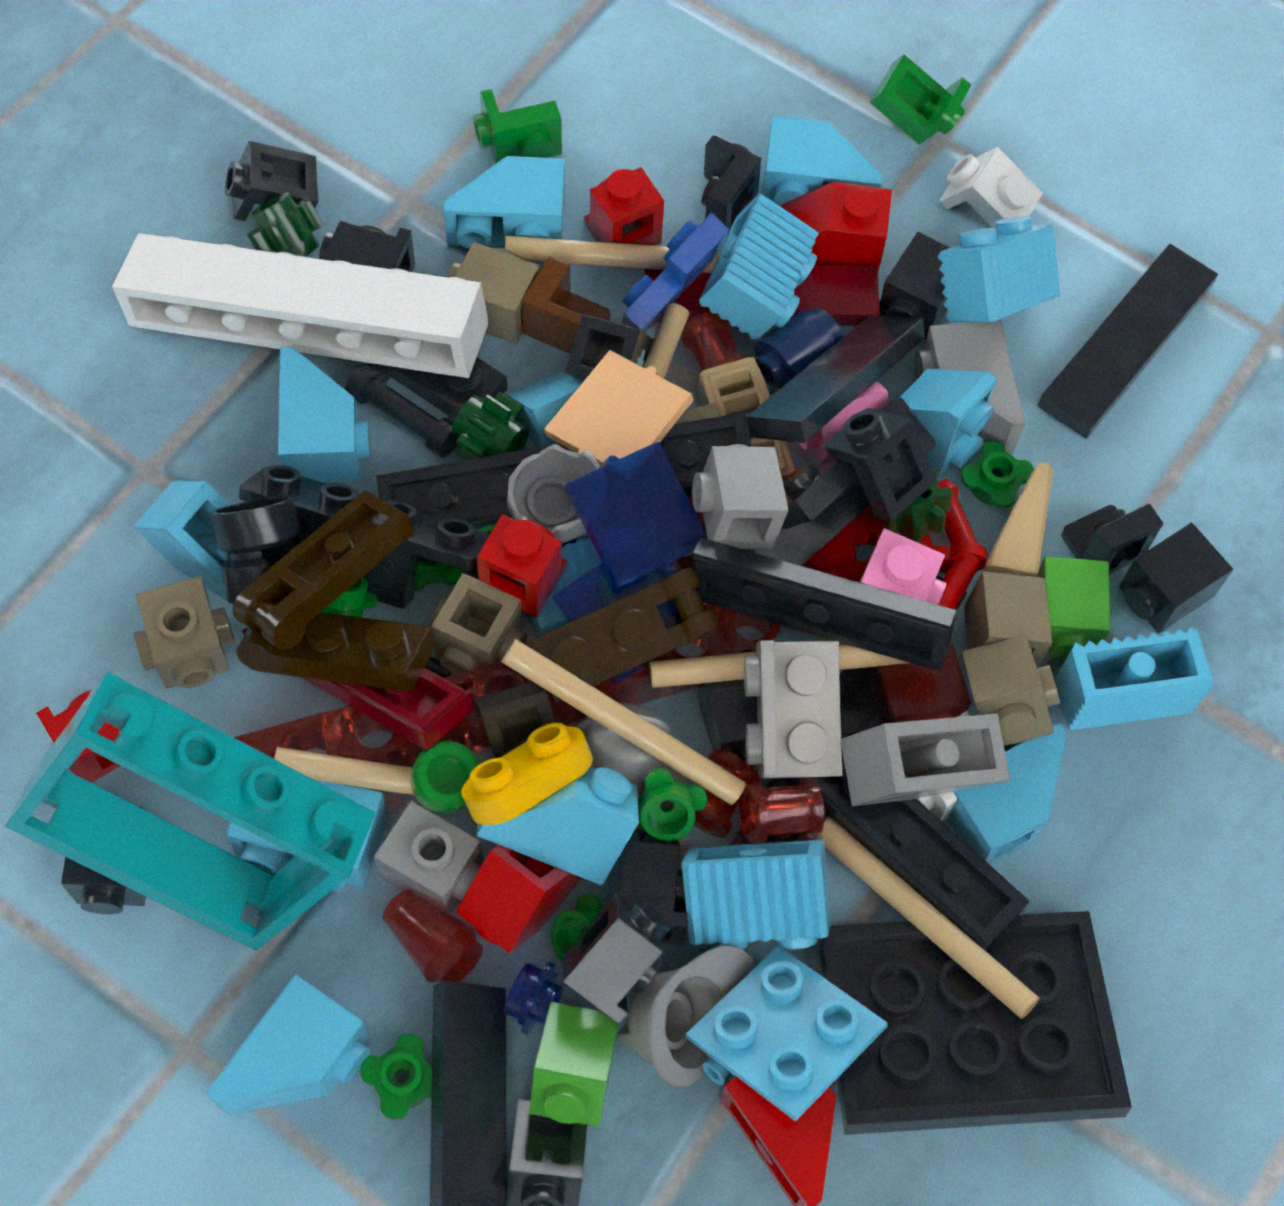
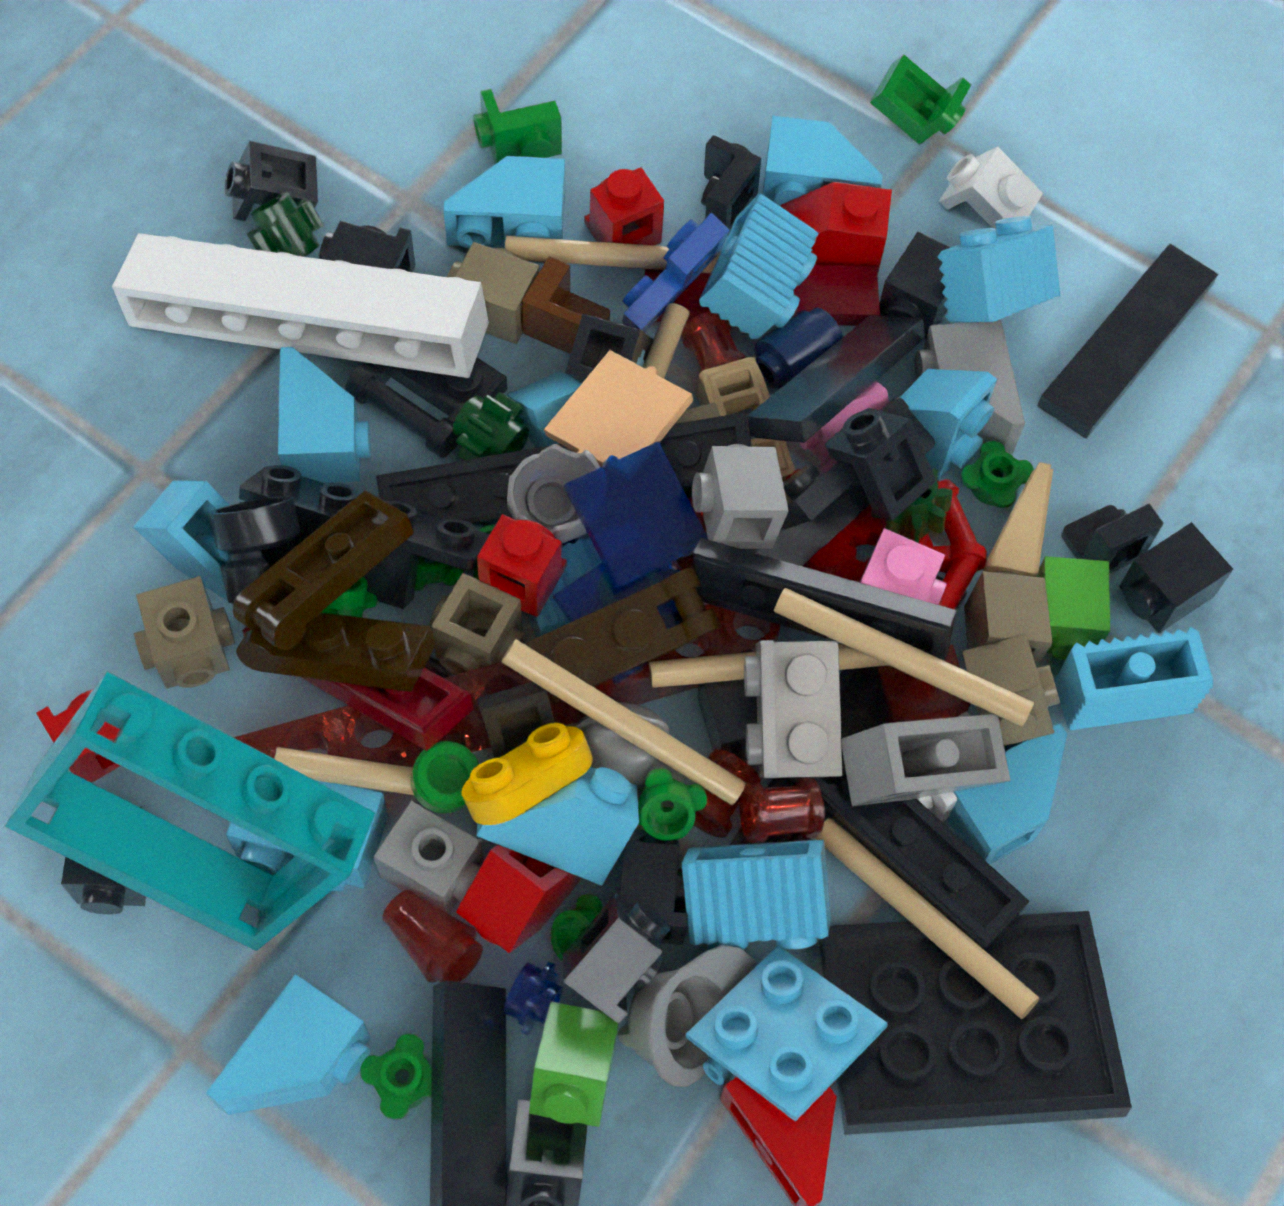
(904, 657): none -> tan bar

